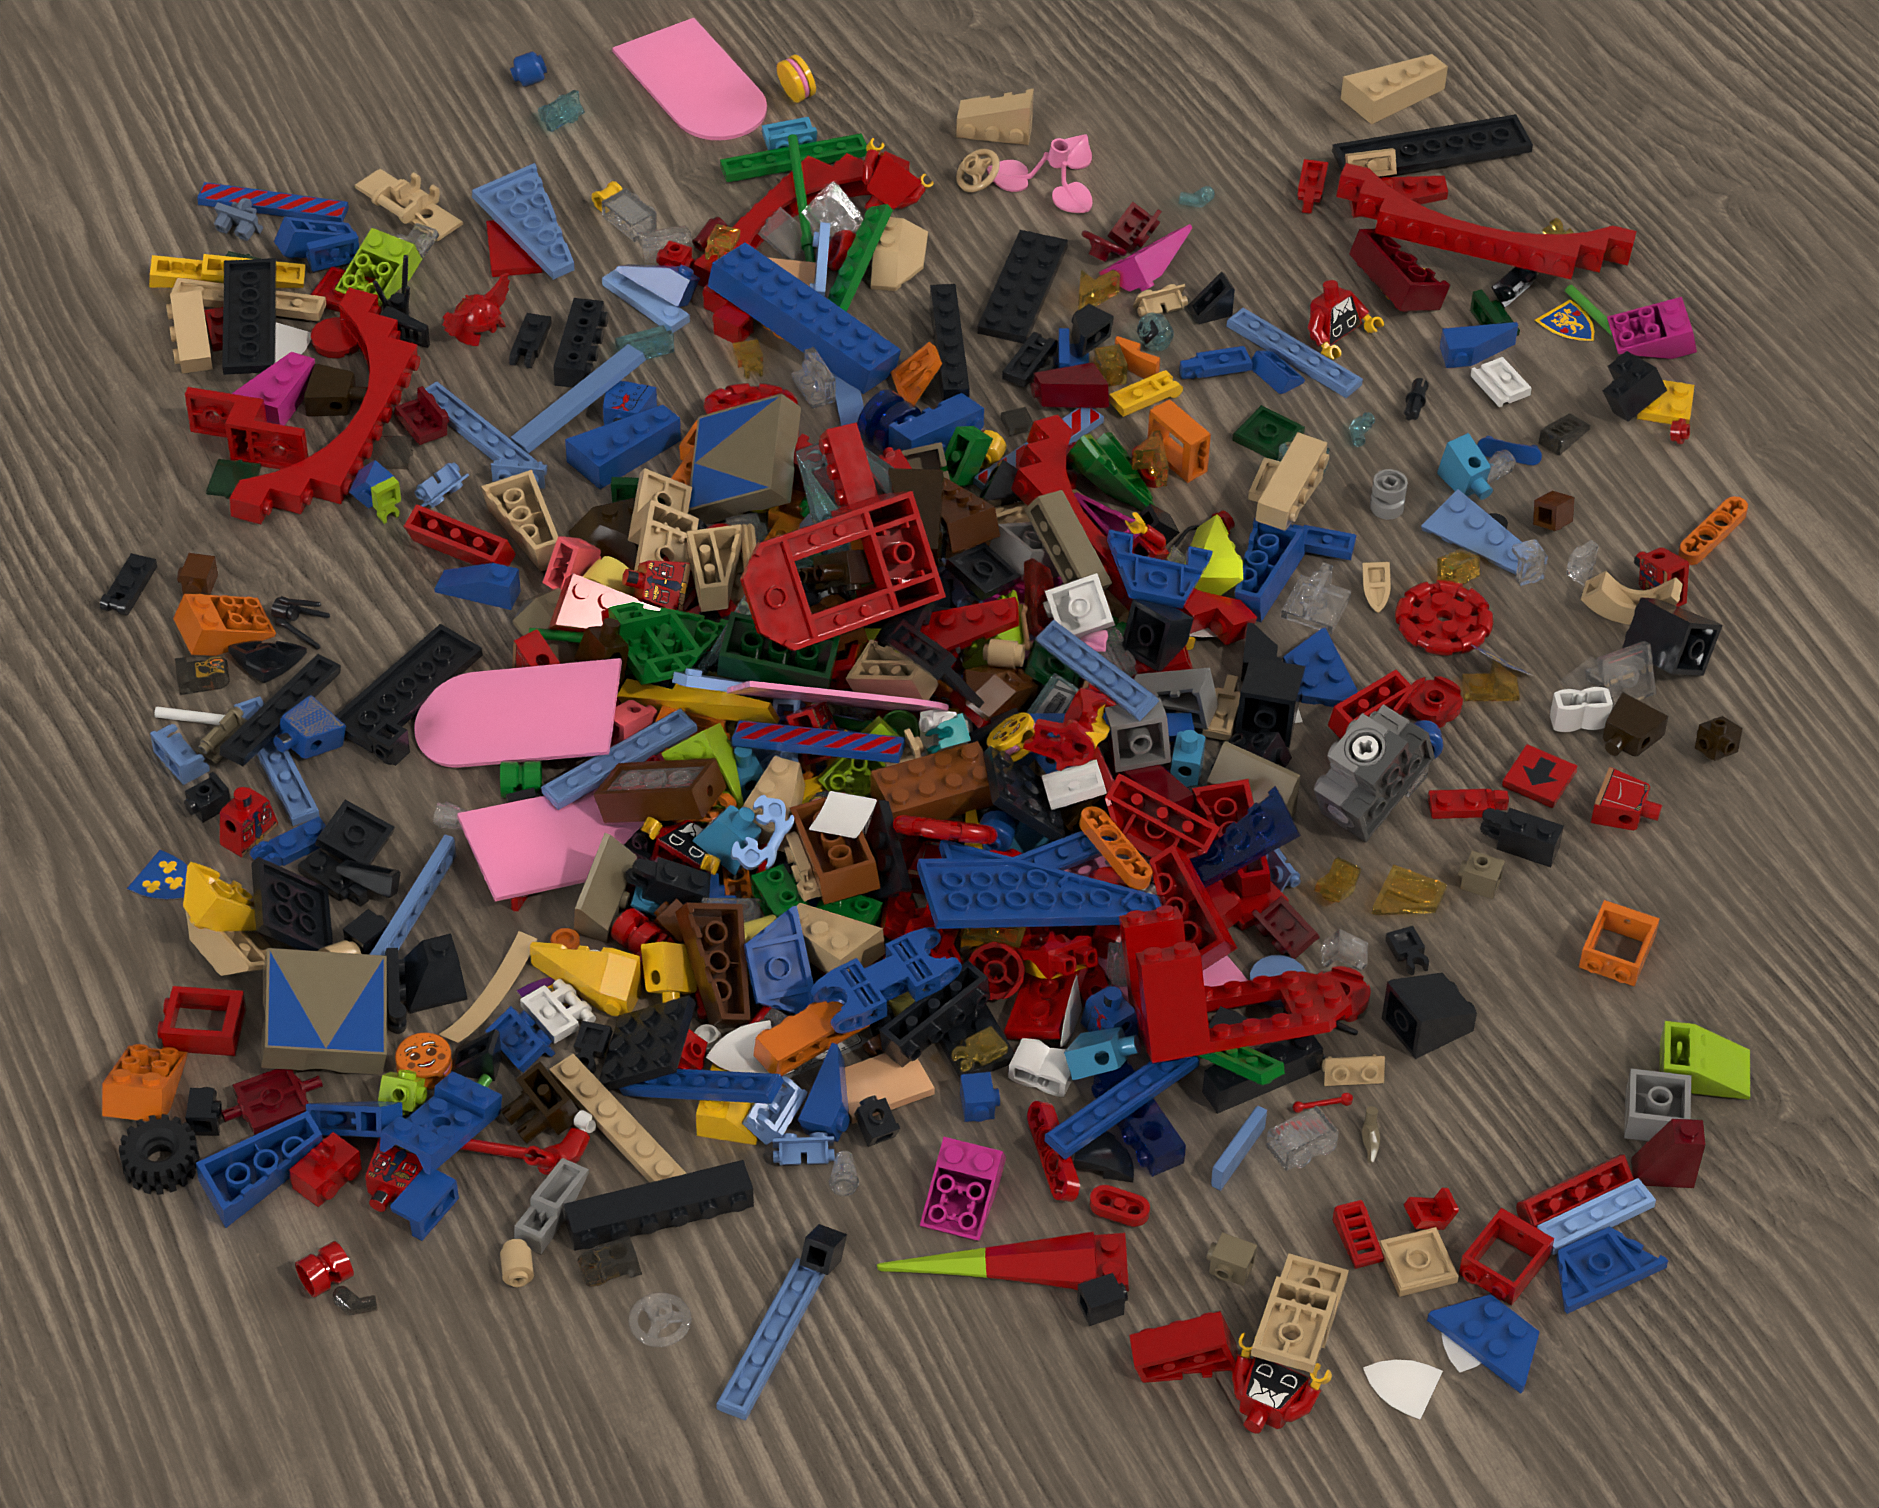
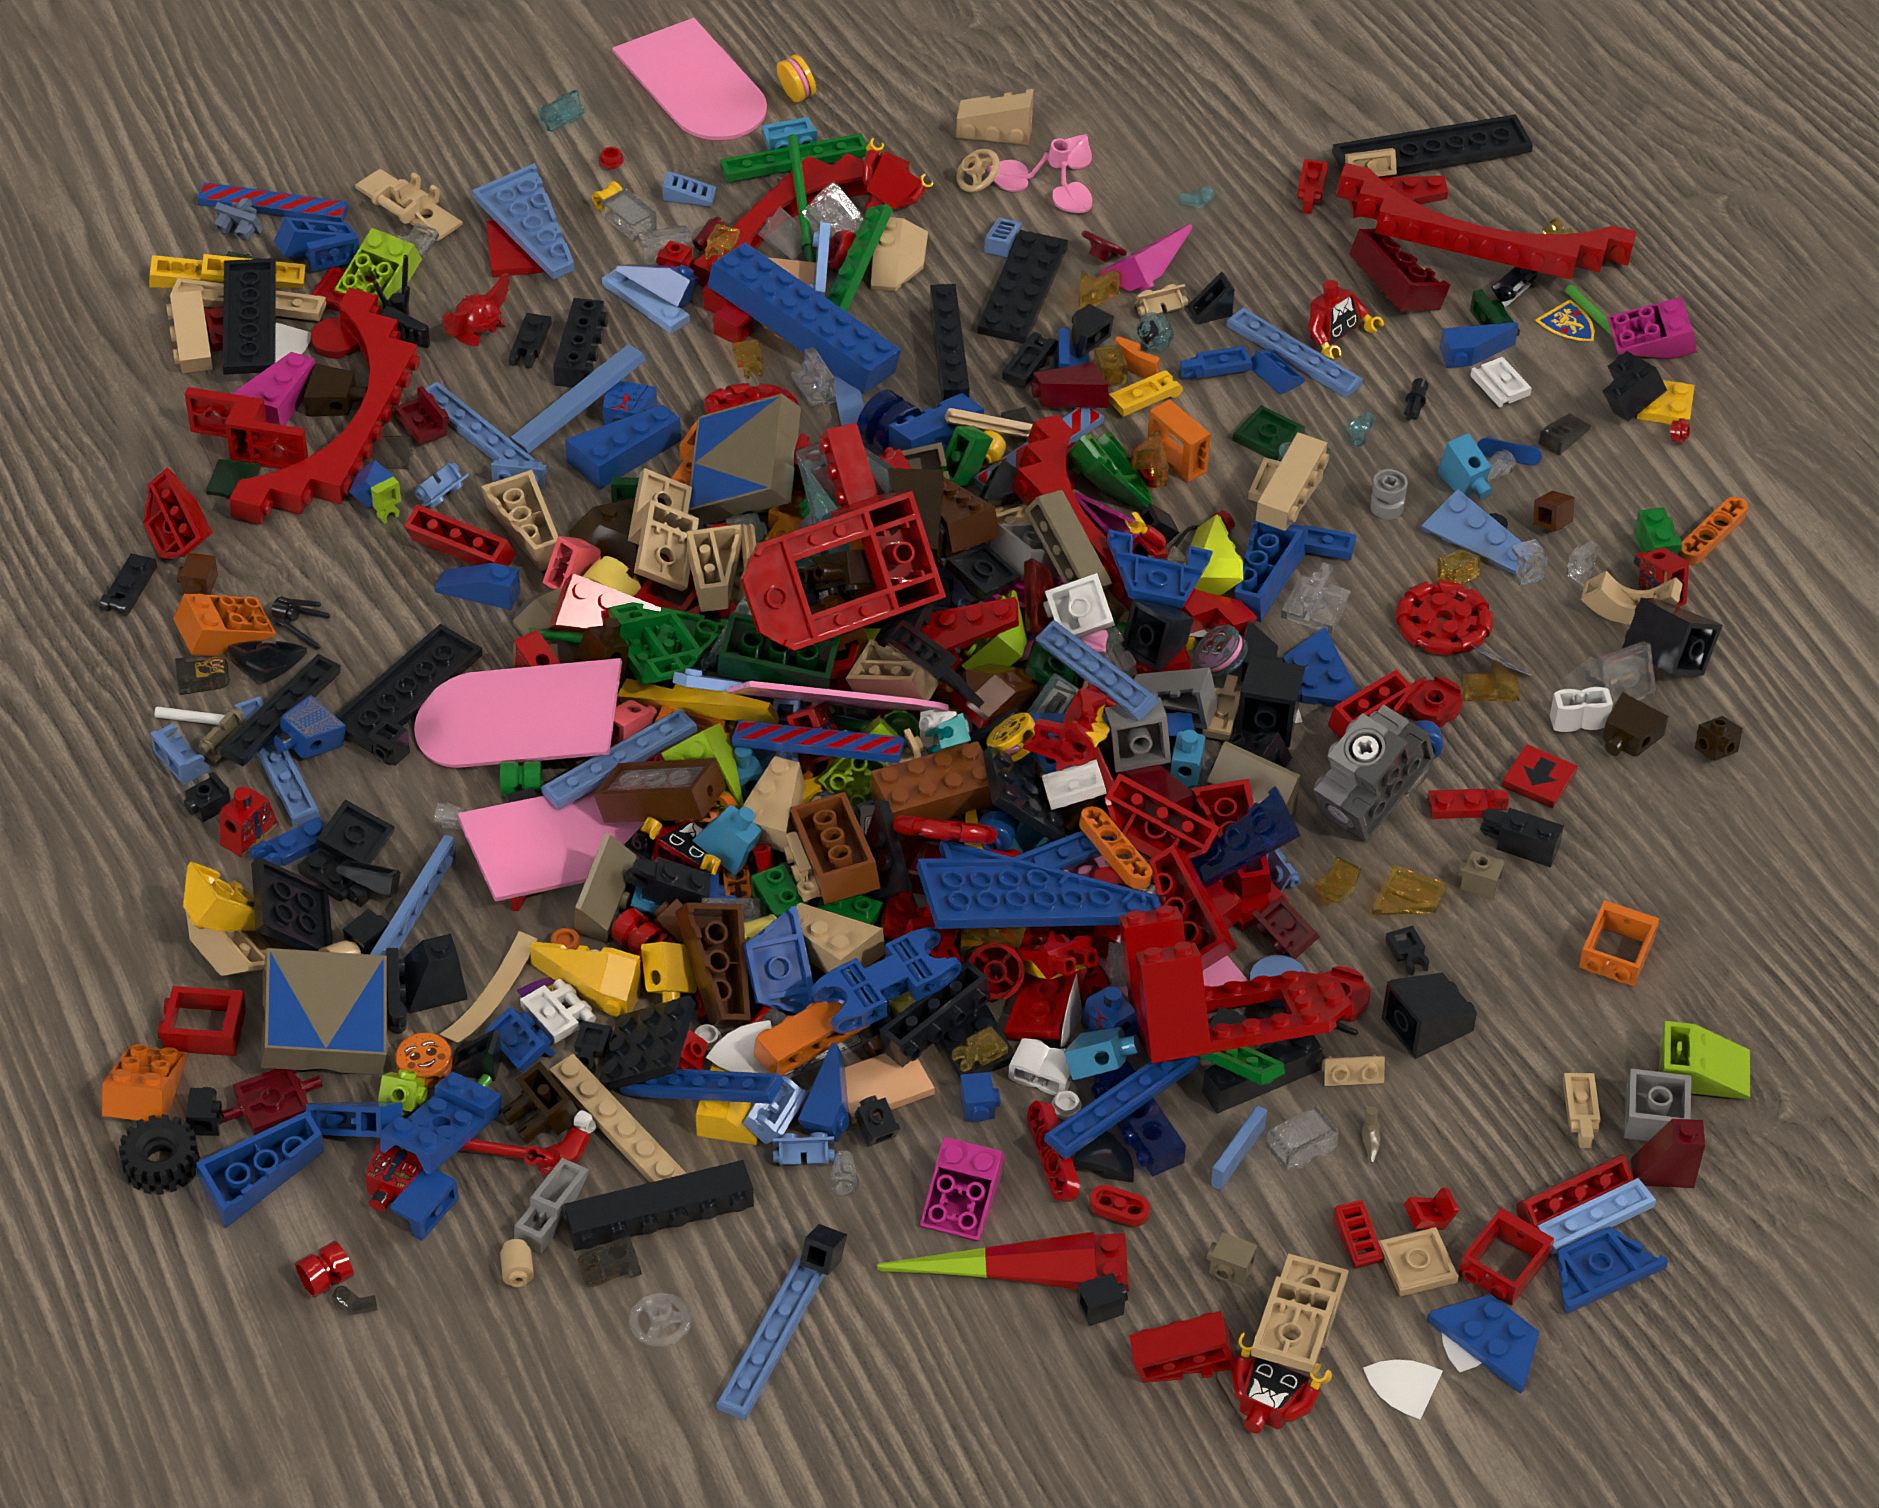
(161, 878): blue sticker -> none
(173, 517): none -> red wedge
(325, 1169): red brick -> none
(528, 69): blue head -> none
(611, 158): none -> red plate
(650, 342): clear light blue bracket -> none
(659, 583): torso -> none
(682, 188): none -> medium blue slope
(751, 856): light blue helmet -> none
(844, 814): white sticker -> none
(916, 373): orange wing -> none
(987, 422): none -> tan axle
(1002, 237): none -> medium blue slope
(1004, 653): tan brick -> none
(1022, 612): medium nougat hinge -> none
(1066, 1104): none -> white plate
(1133, 226): dark red bracket -> none
(1221, 650): none -> clear light blue head
(1345, 948): clear bracket -> none
(1346, 1099): red hinge -> none
(1376, 584): tan plate -> none
(1393, 87): tan wedge -> none
(1582, 1106): none -> tan hinge
(1623, 802): red torso -> none
(1656, 530): none -> green brick

